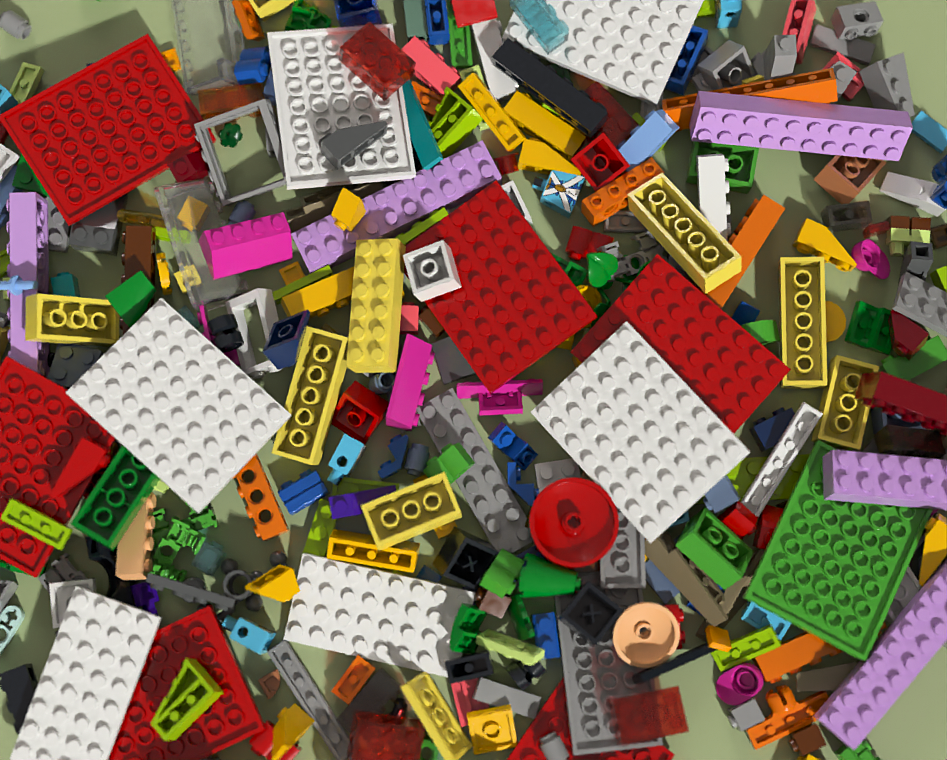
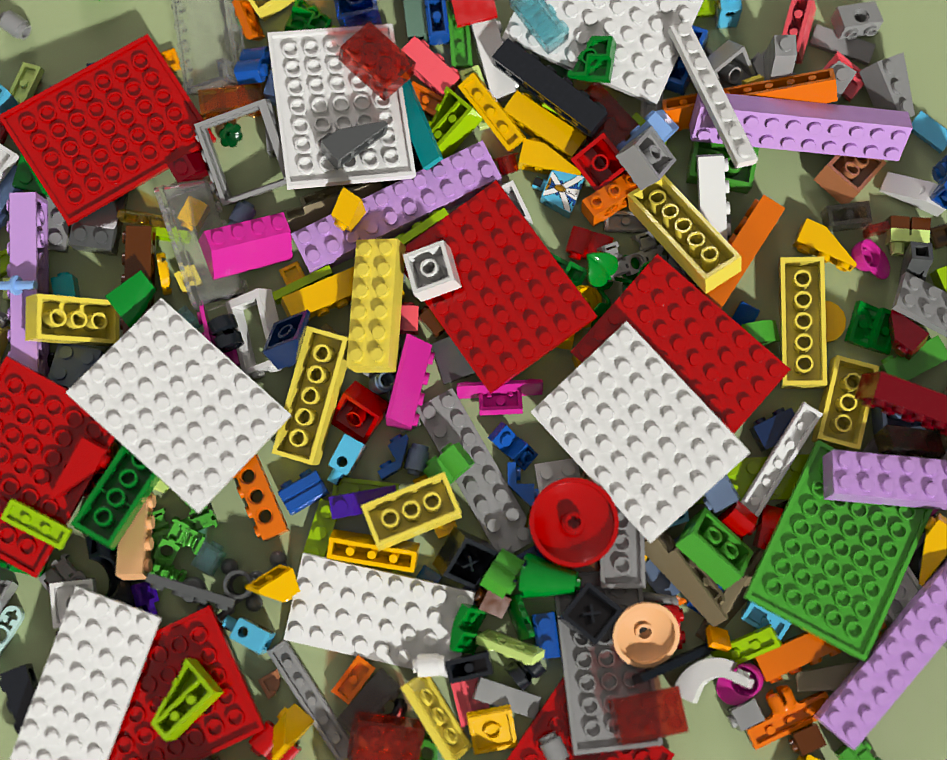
(429, 665): none -> white brick
(596, 61): none -> green slope
(646, 158): none -> light grey slope
(663, 598): none -> light grey piece
(700, 673): none -> white arch
(712, 95): none -> white plate

